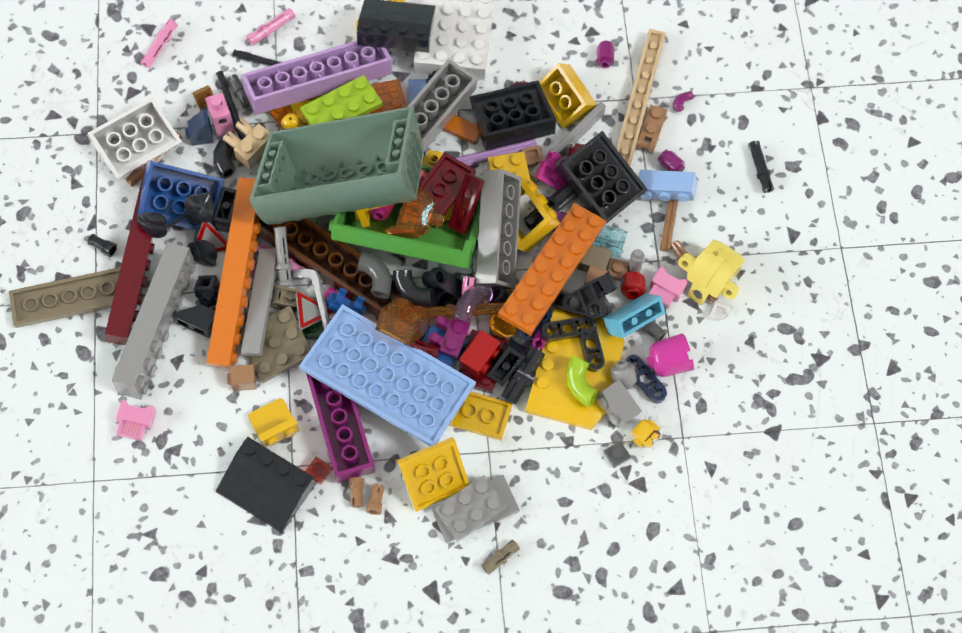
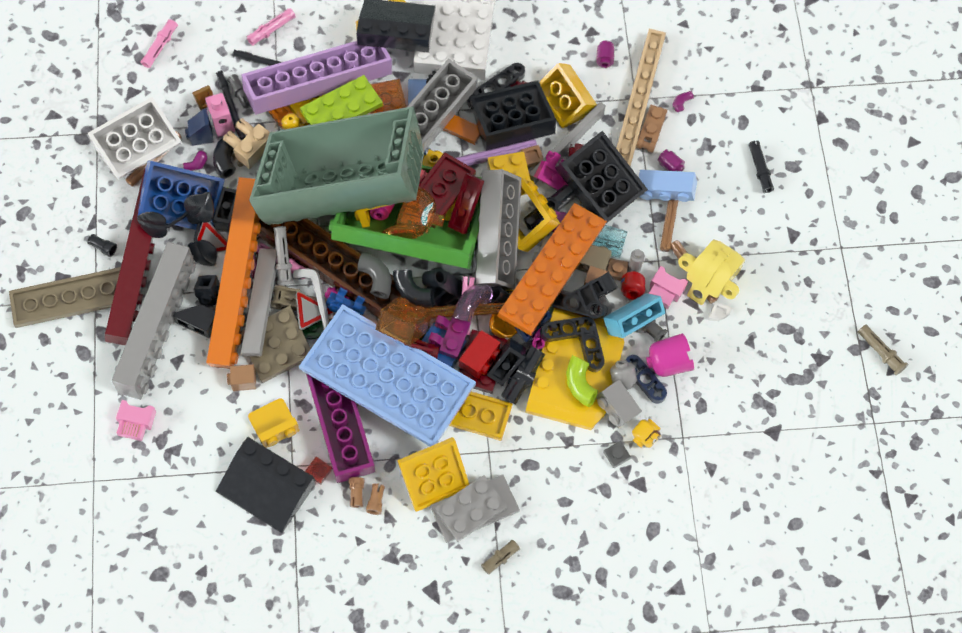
(198, 162): none -> magenta arm
(506, 73): none -> black beam
(888, 356): none -> dark tan pin

